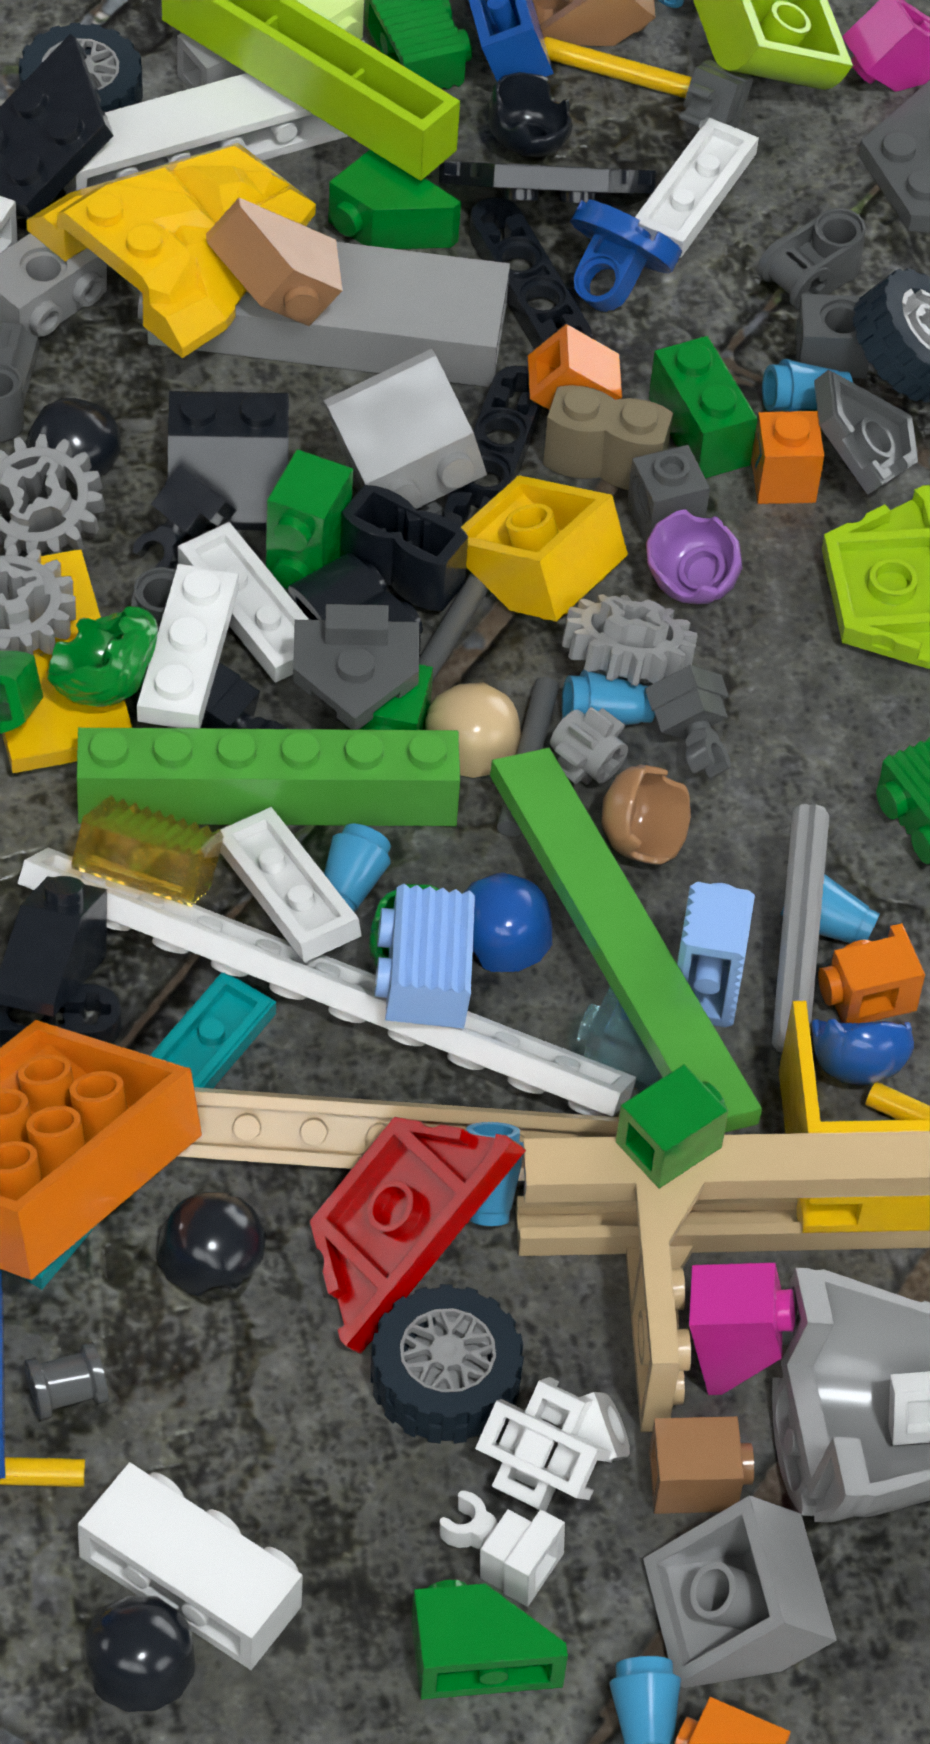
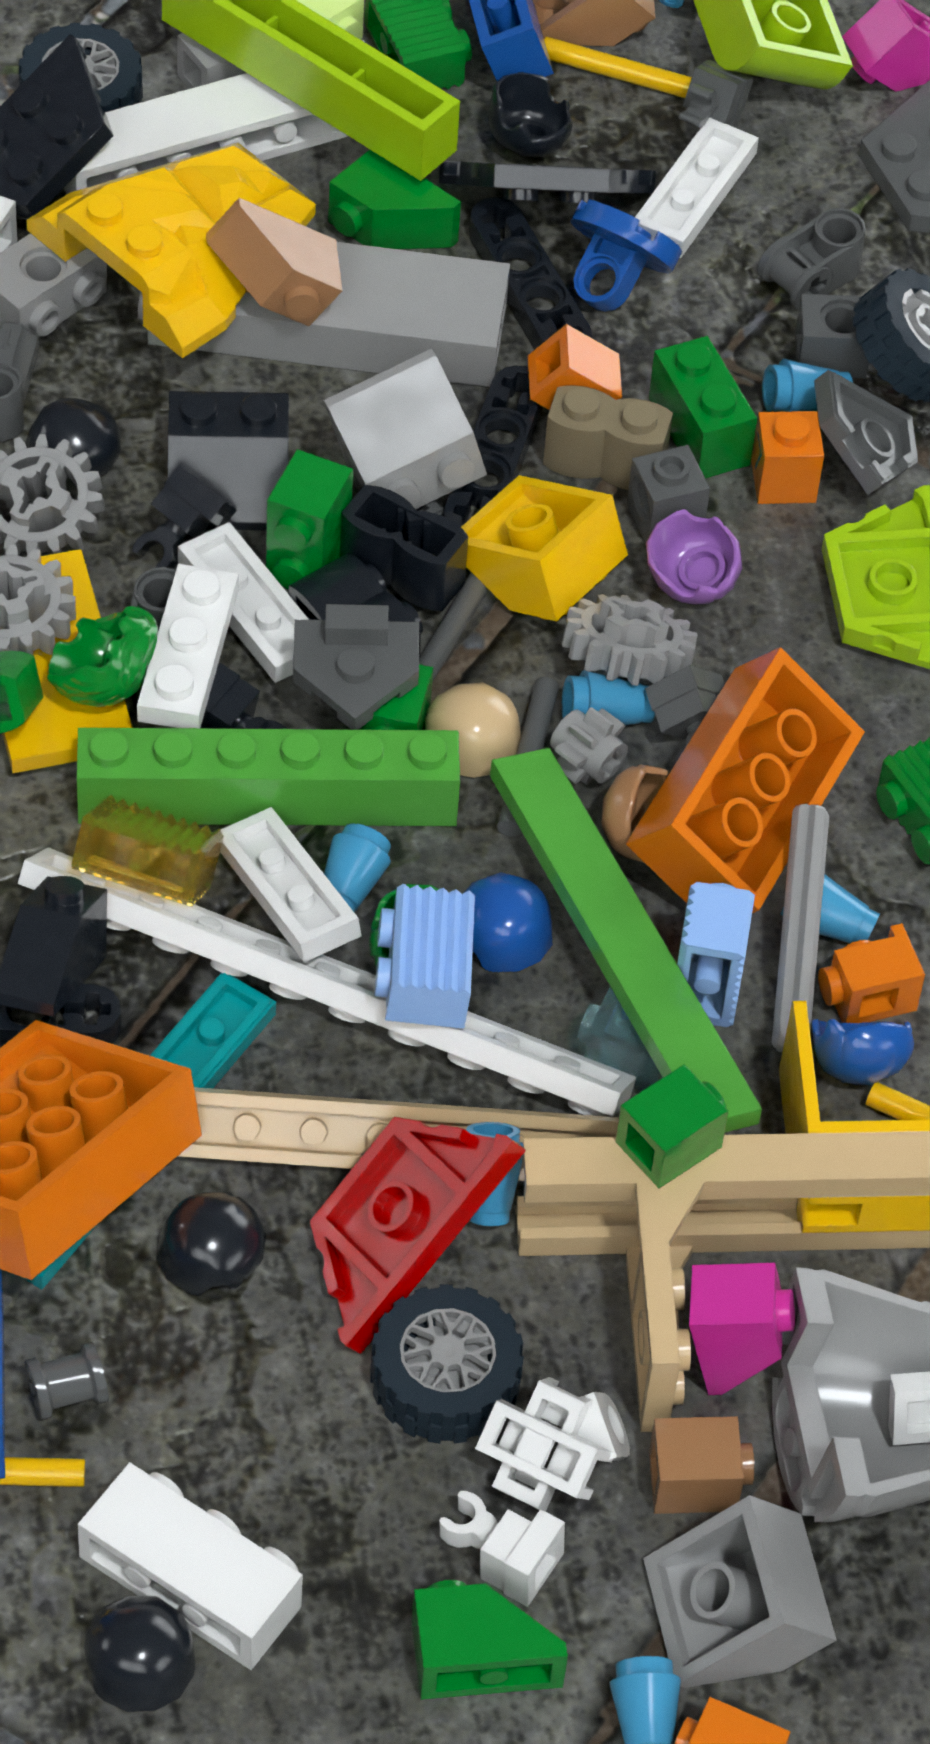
(733, 791): none -> orange brick

